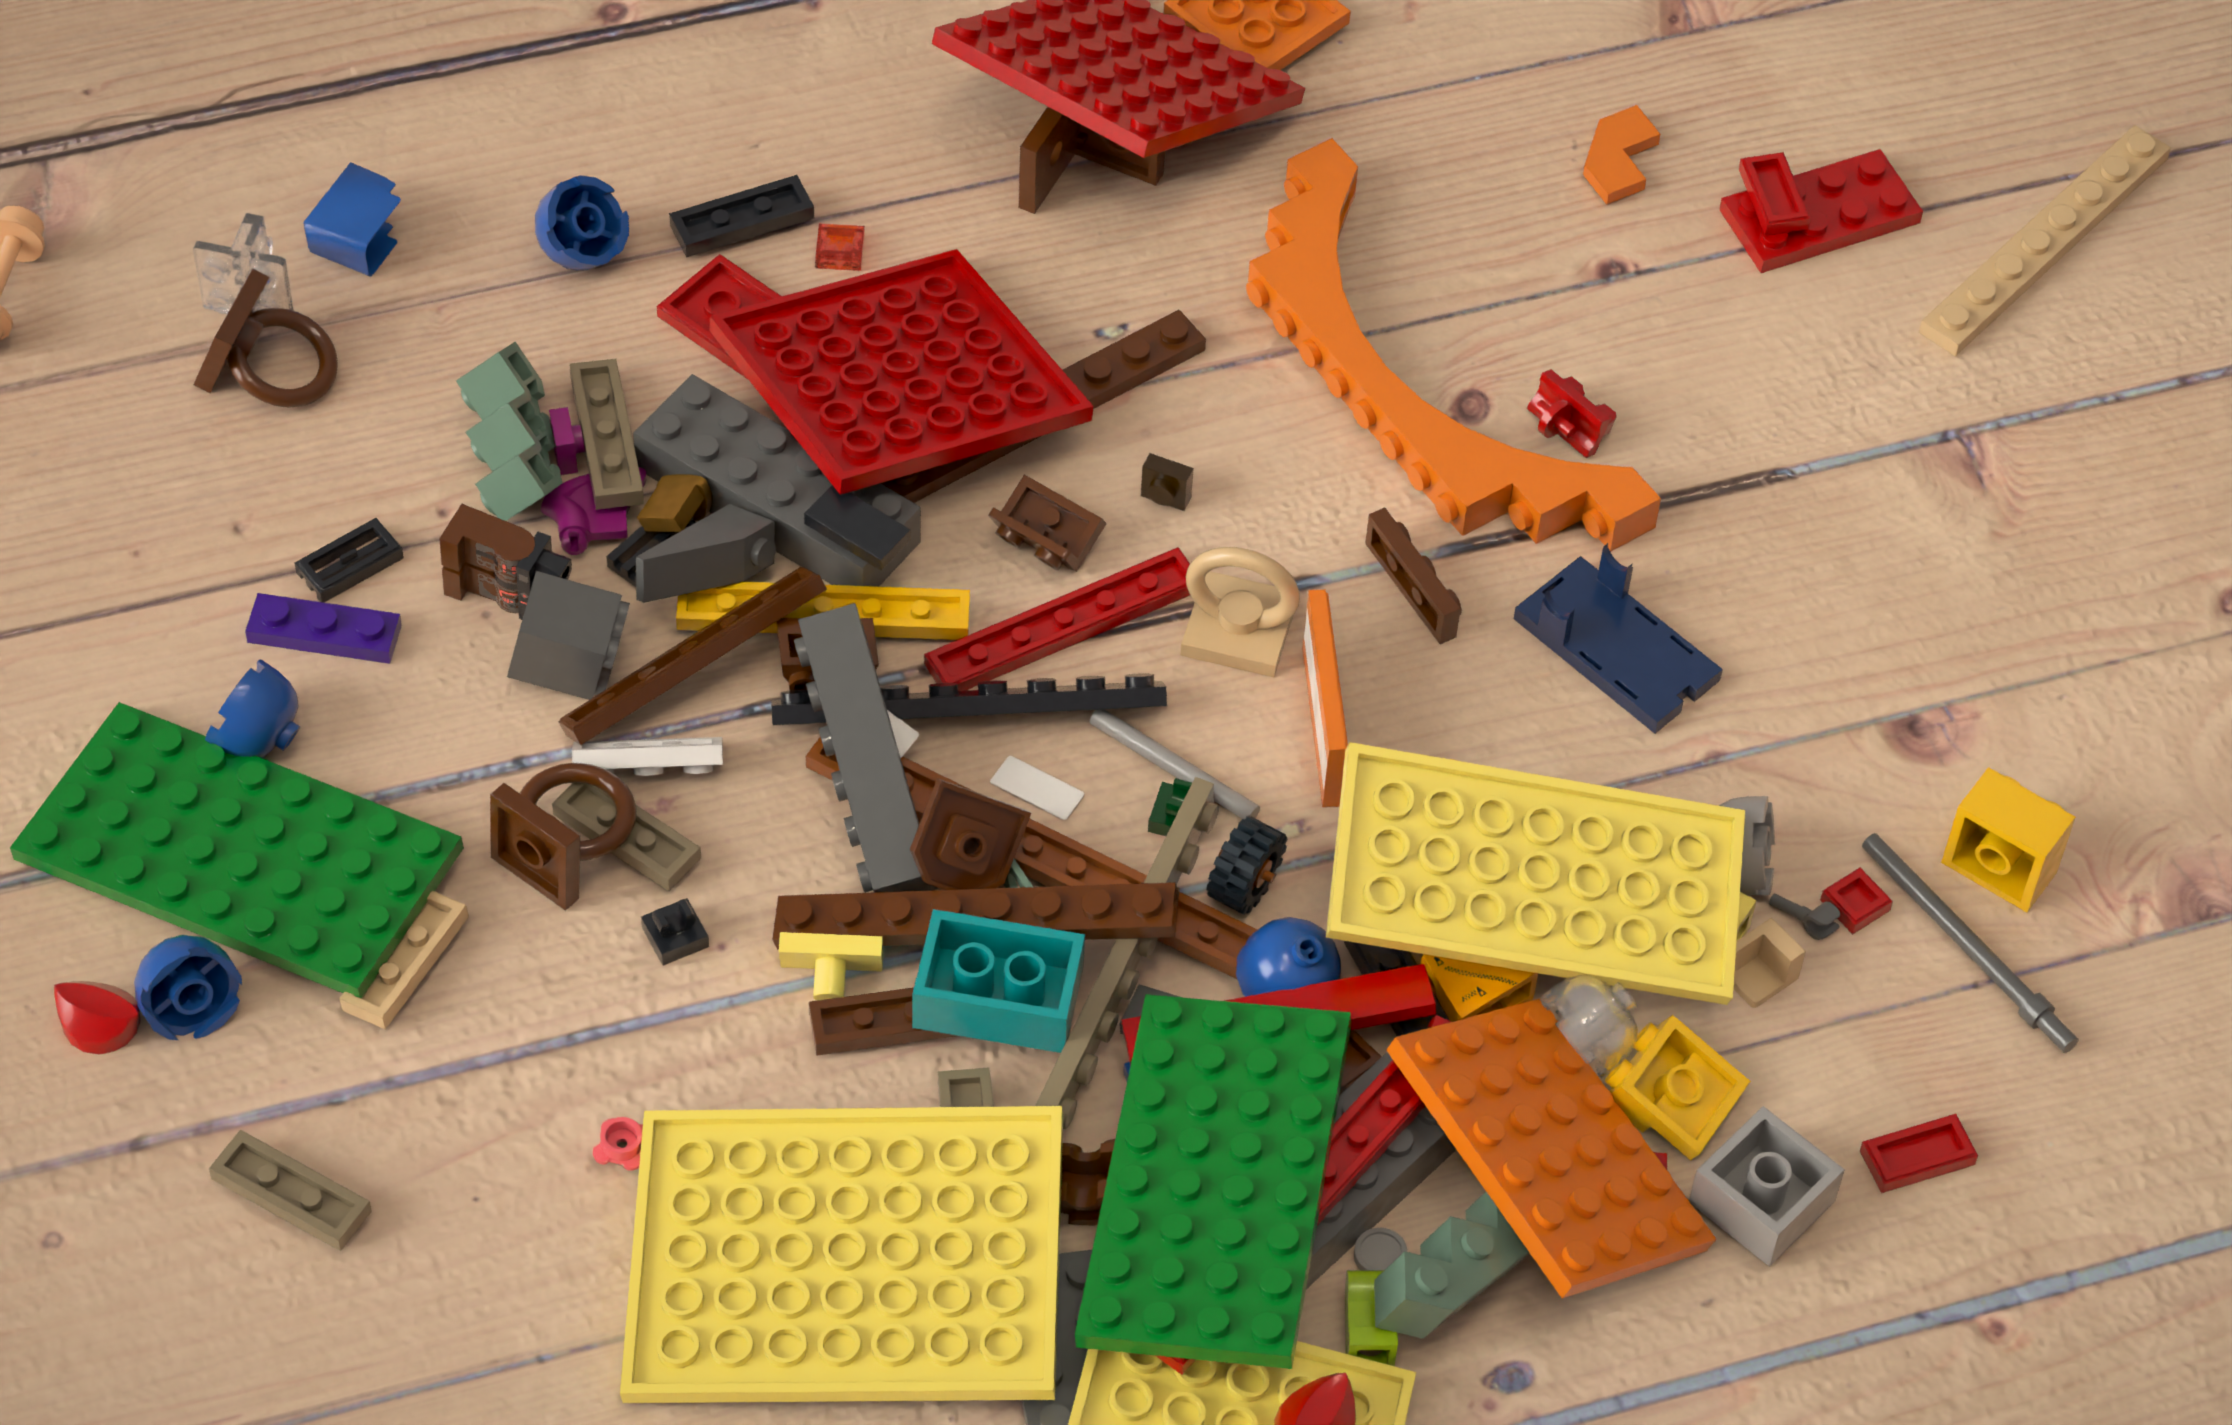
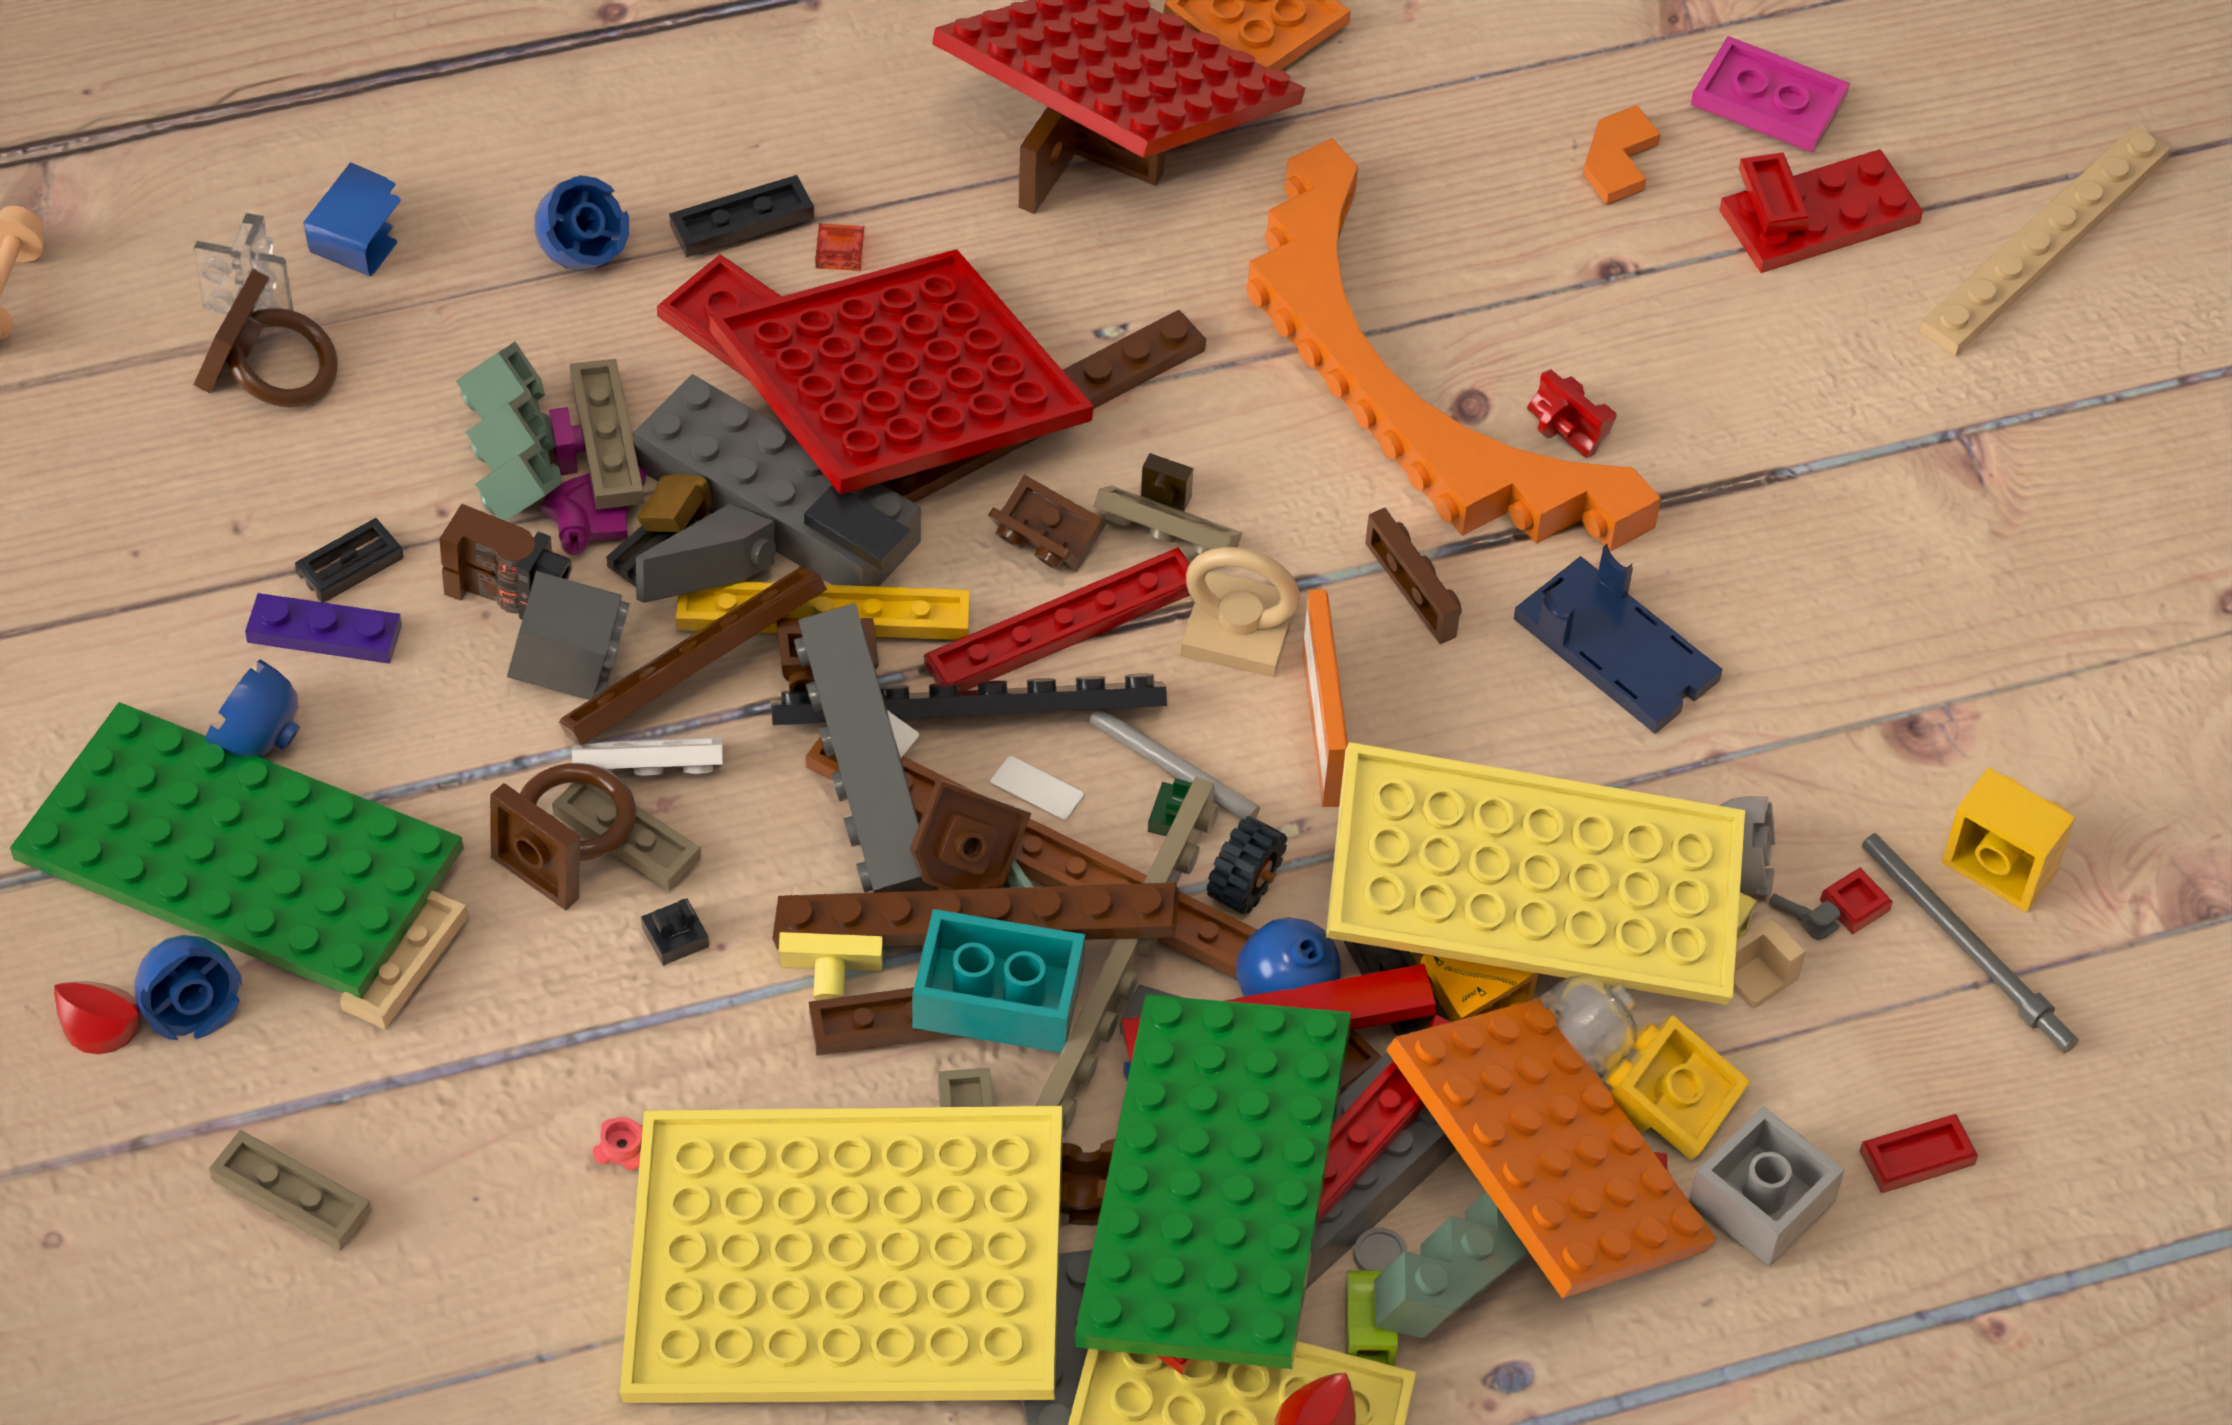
(1164, 521): none -> dark tan plate
(1770, 94): none -> dark pink plate

